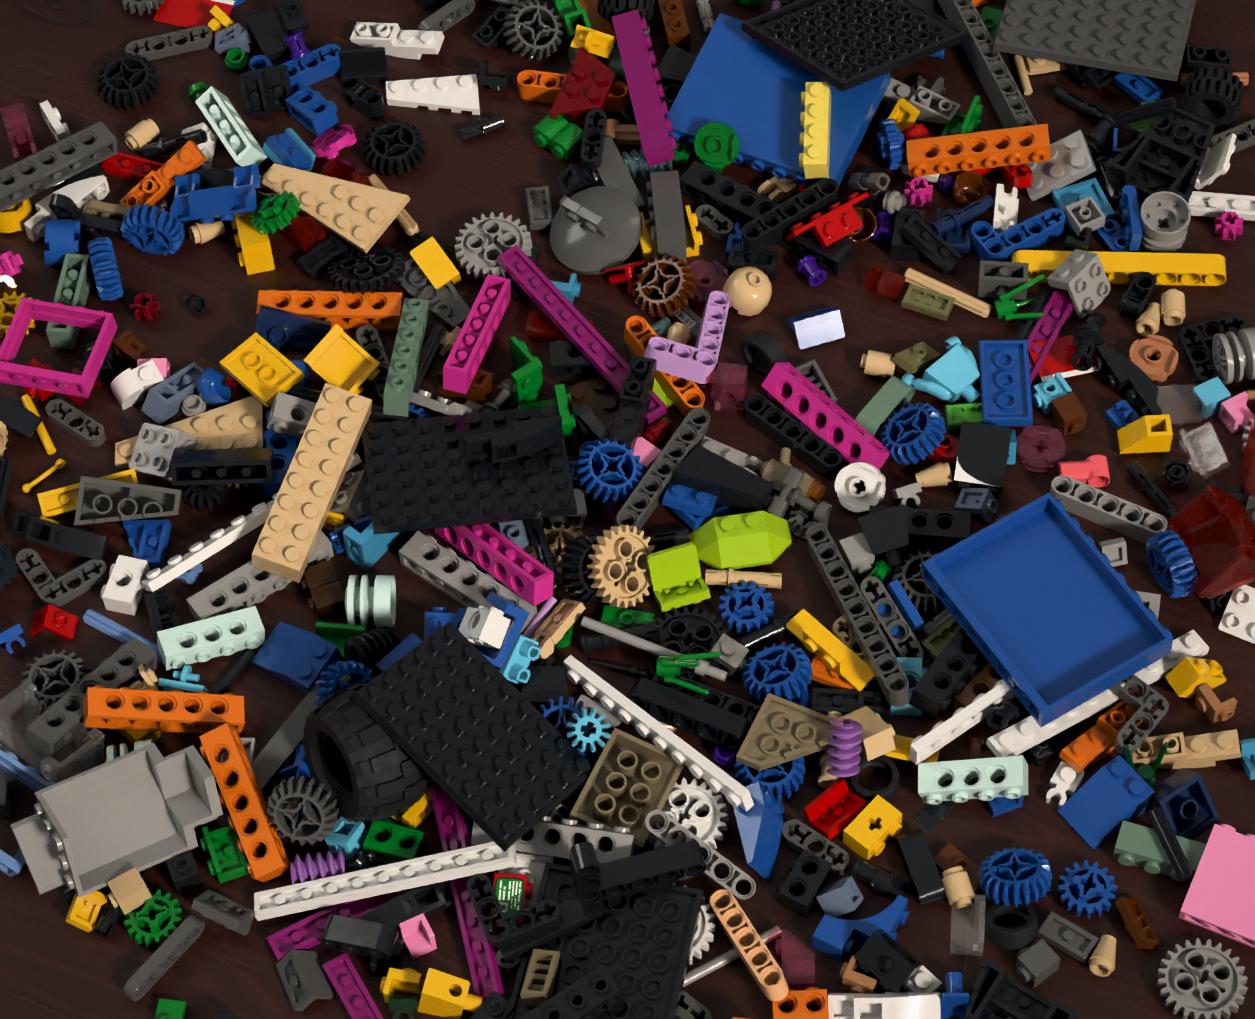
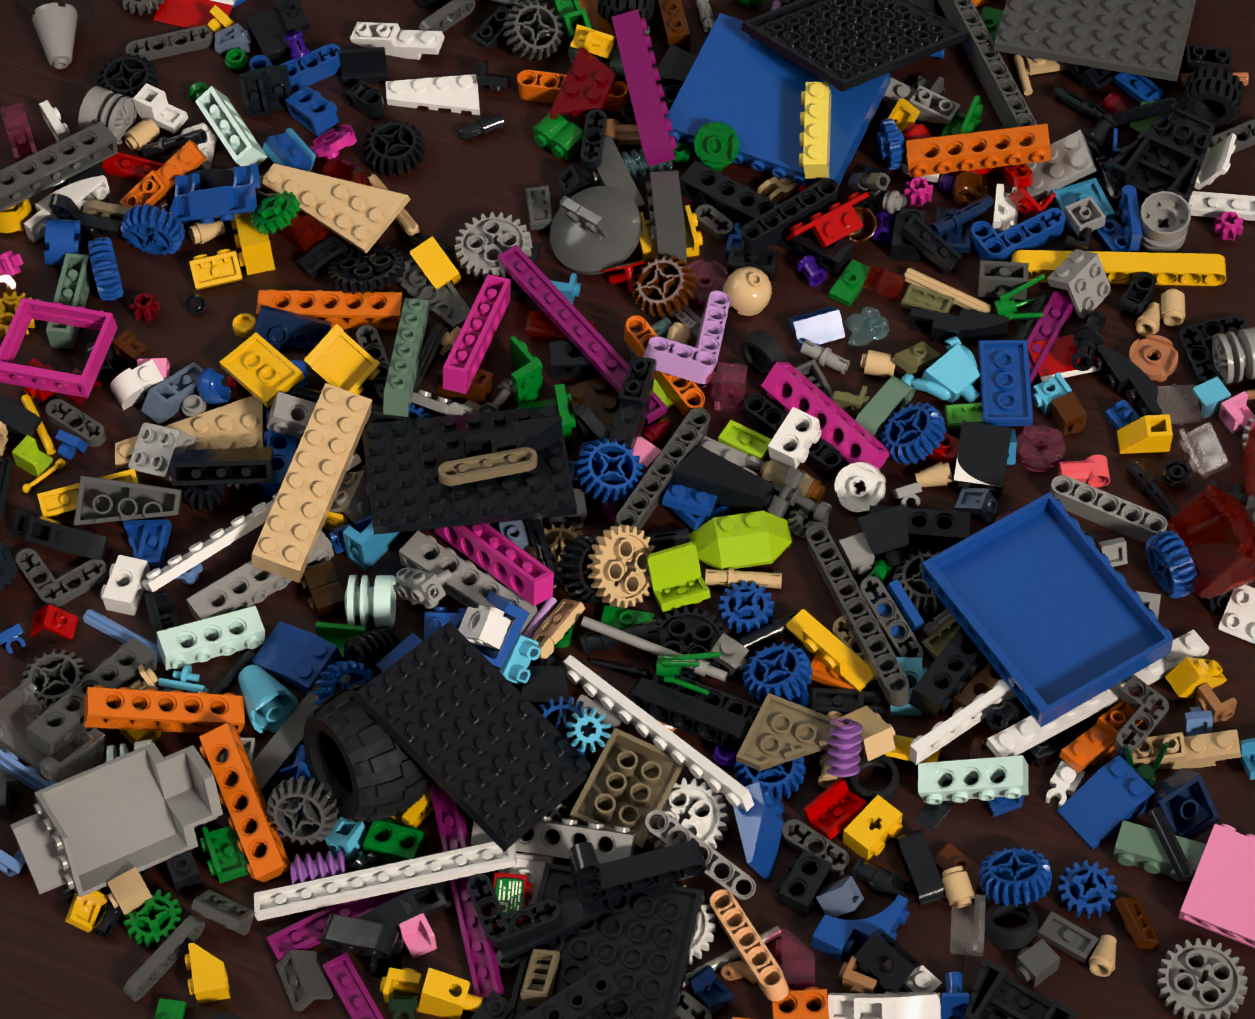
(30, 458): none -> lime panel
(56, 32): none -> light grey cone
(70, 444): none -> blue tile
(114, 110): none -> light grey wheel
(153, 104): none -> white brick
(209, 975): none -> yellow slope
(215, 269): none -> yellow bracket
(244, 325): none -> yellow tile
(265, 699): none -> medium azure cone
(421, 586): none -> light grey brick
(487, 466): none -> dark tan plate
(710, 990): none -> dark blue bracket
(737, 970): none -> medium nougat arm
(745, 440): none -> lime plate
(789, 436): none -> white brick
(825, 356): none -> light grey pin
(849, 283): none -> green plate
(851, 403): none -> olive bracket
(866, 326): none -> clear light blue plate
(967, 327): none -> black slope
(1027, 204): none -> red bracket
(1114, 103): none -> dark red cone
(1197, 722): none -> medium blue tile

